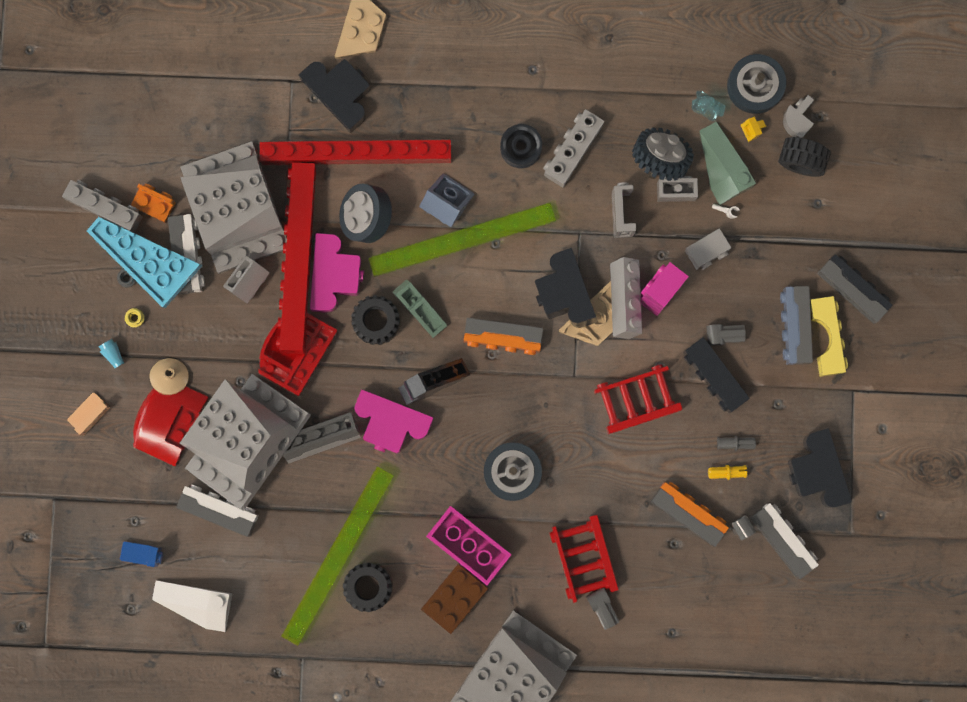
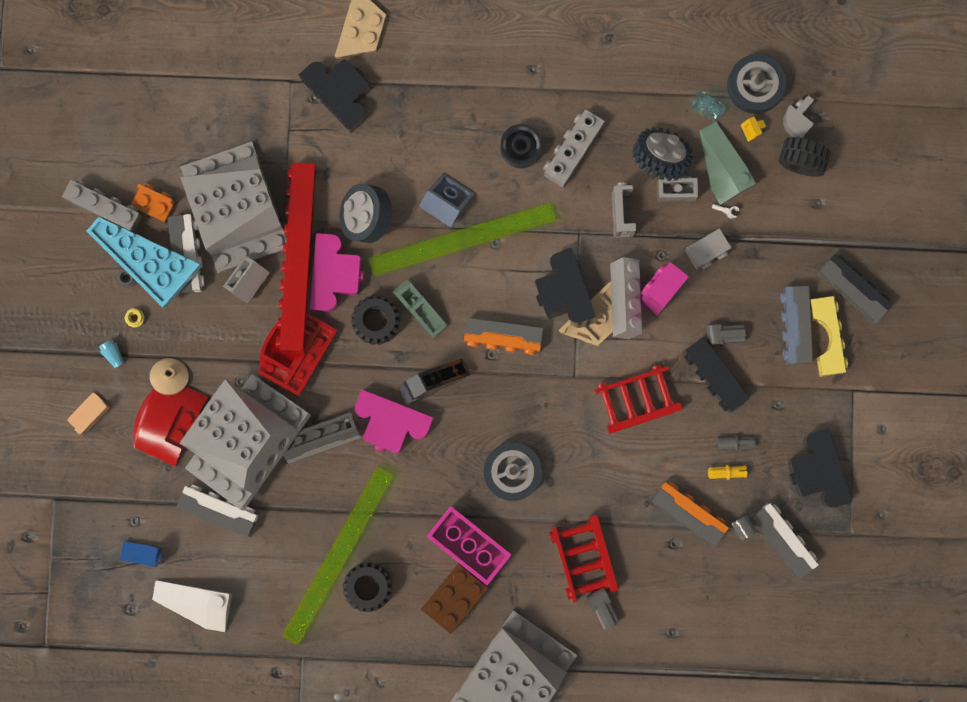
(356, 152): red brick -> none

